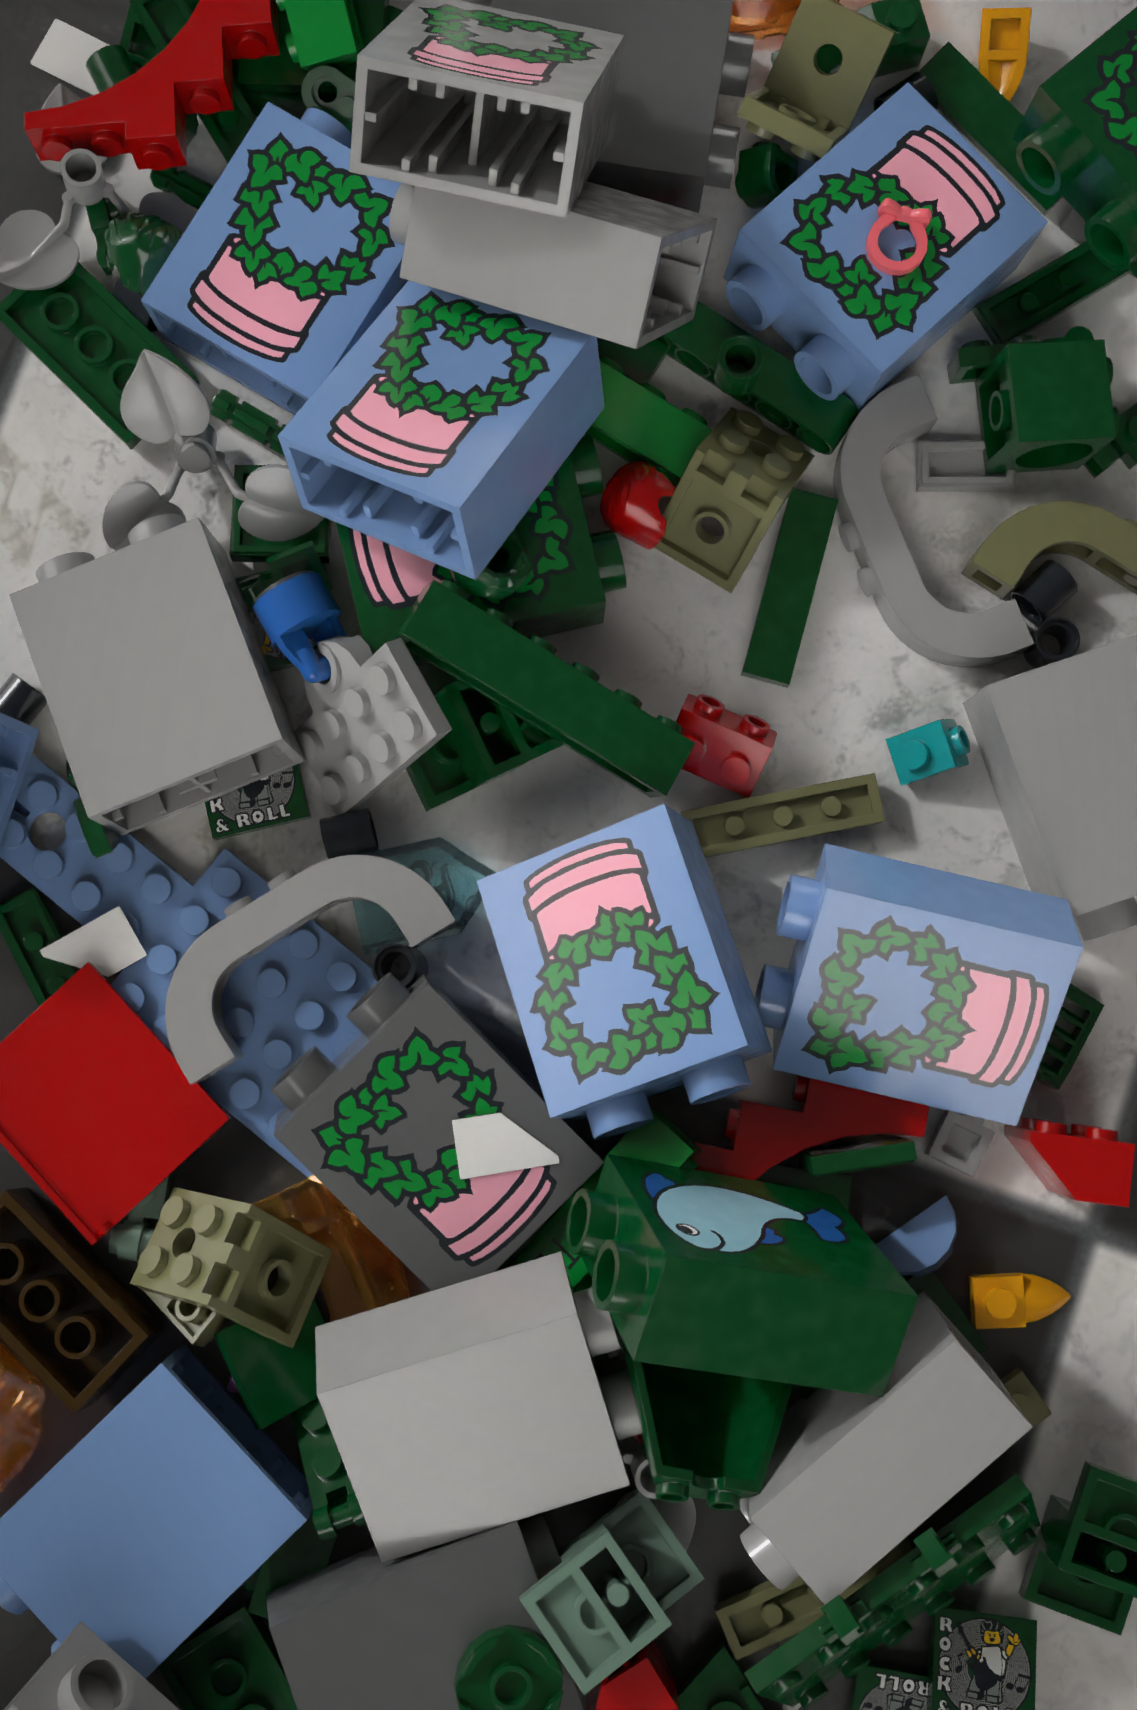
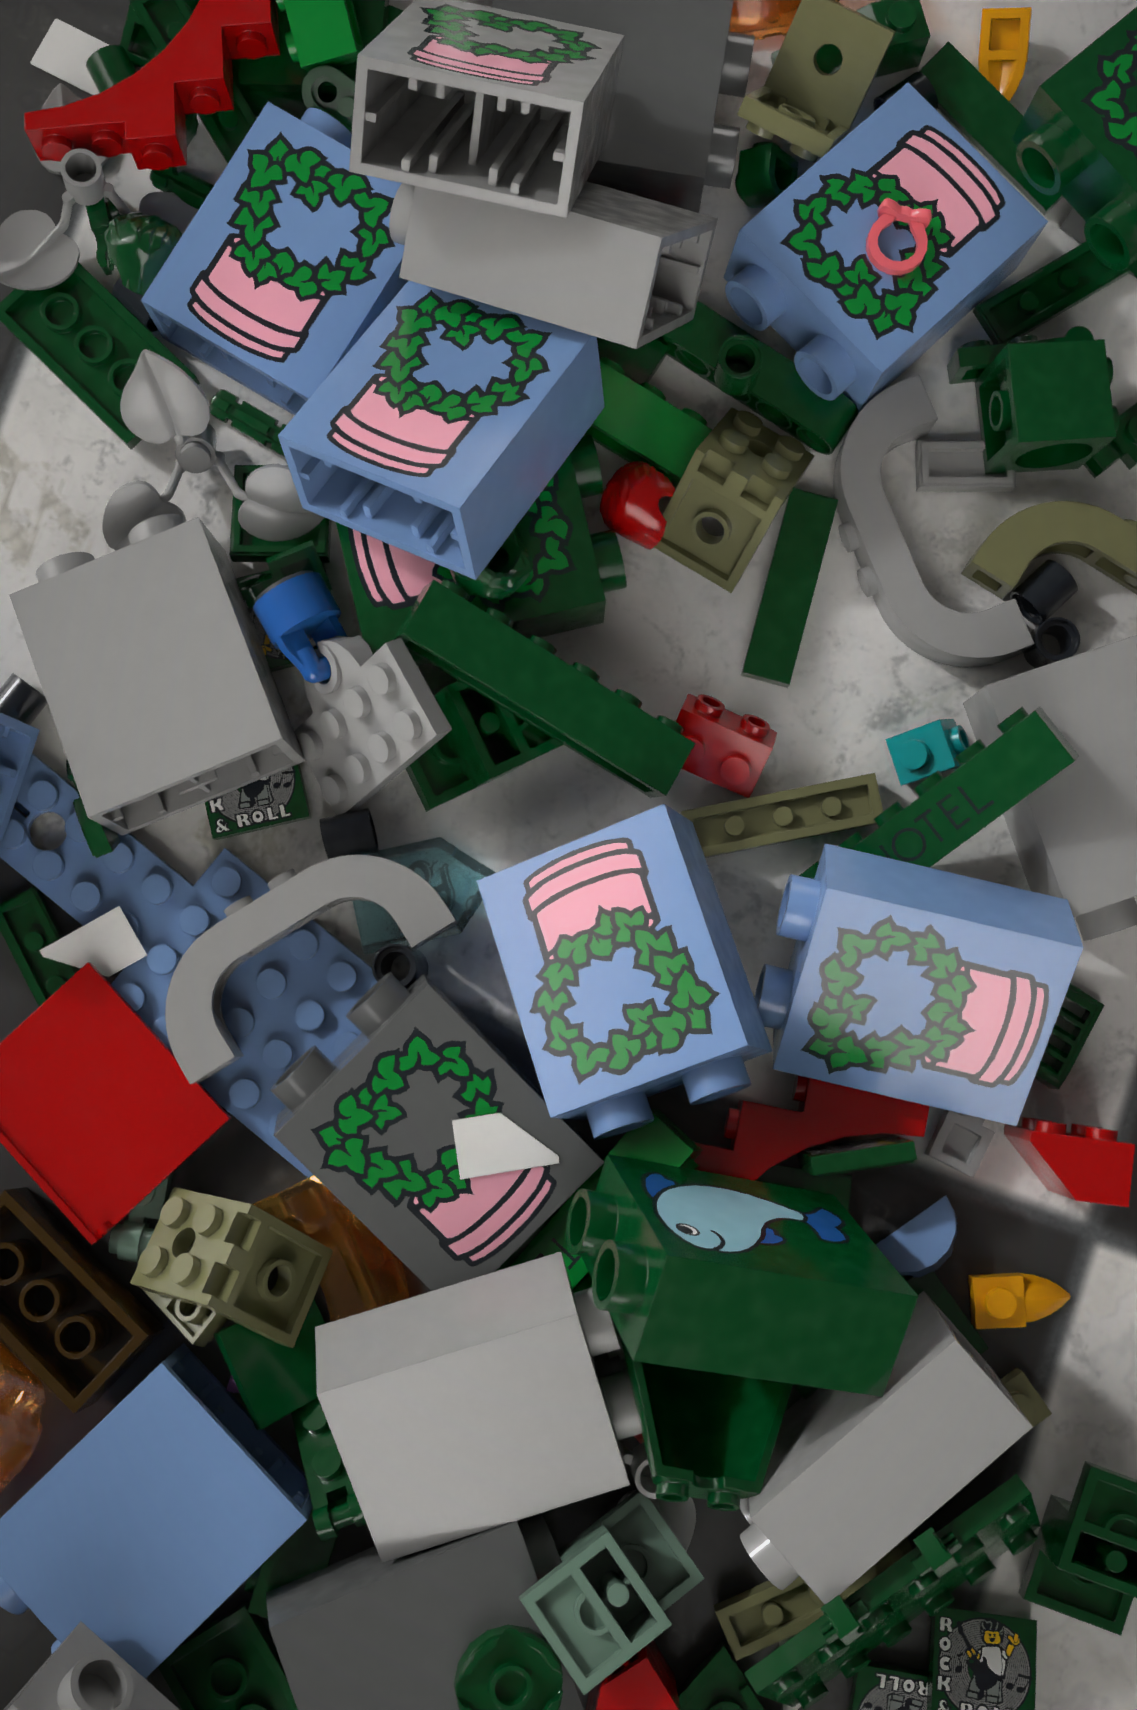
(971, 796): none -> dark green brick

